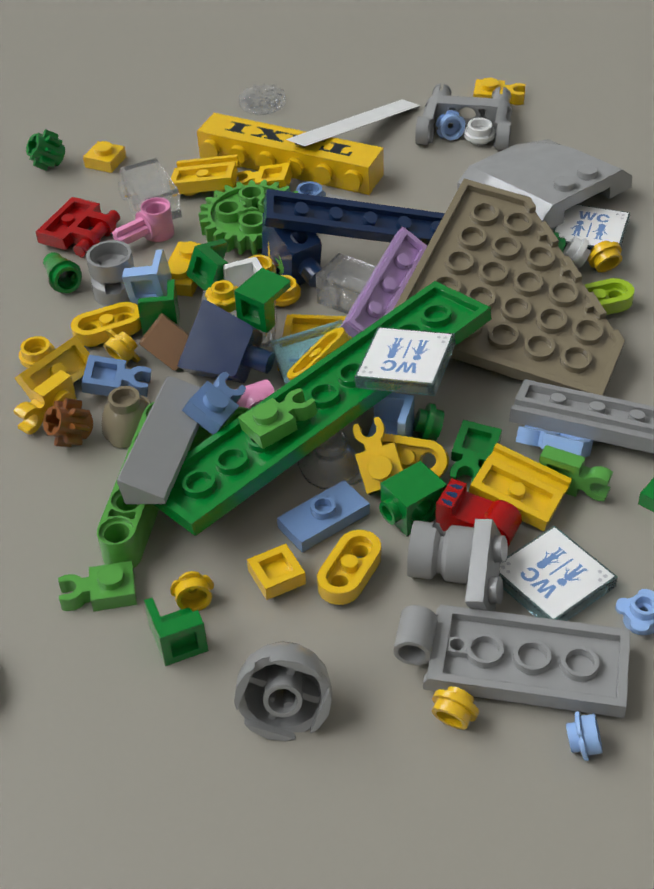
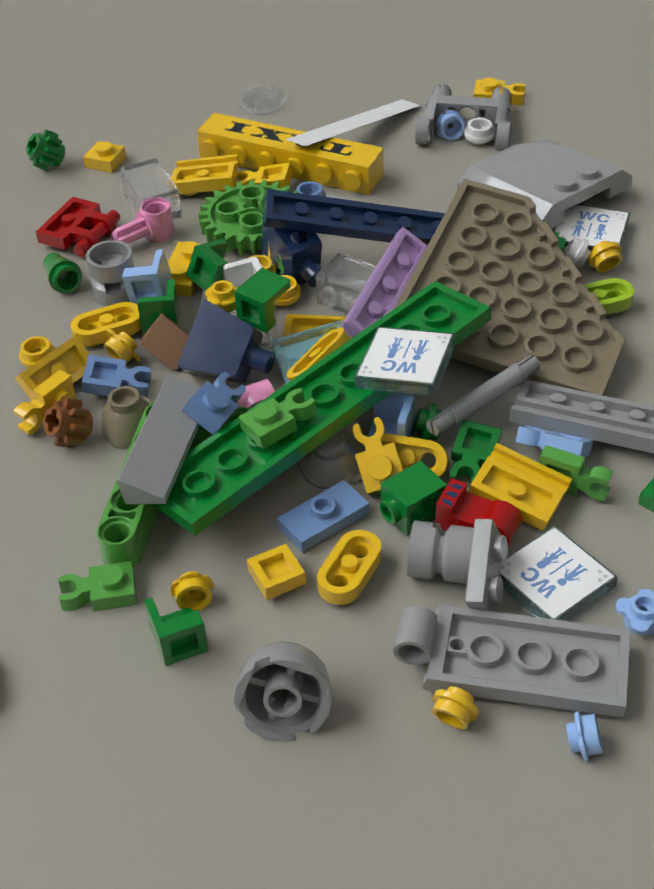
(483, 395): none -> light grey piece

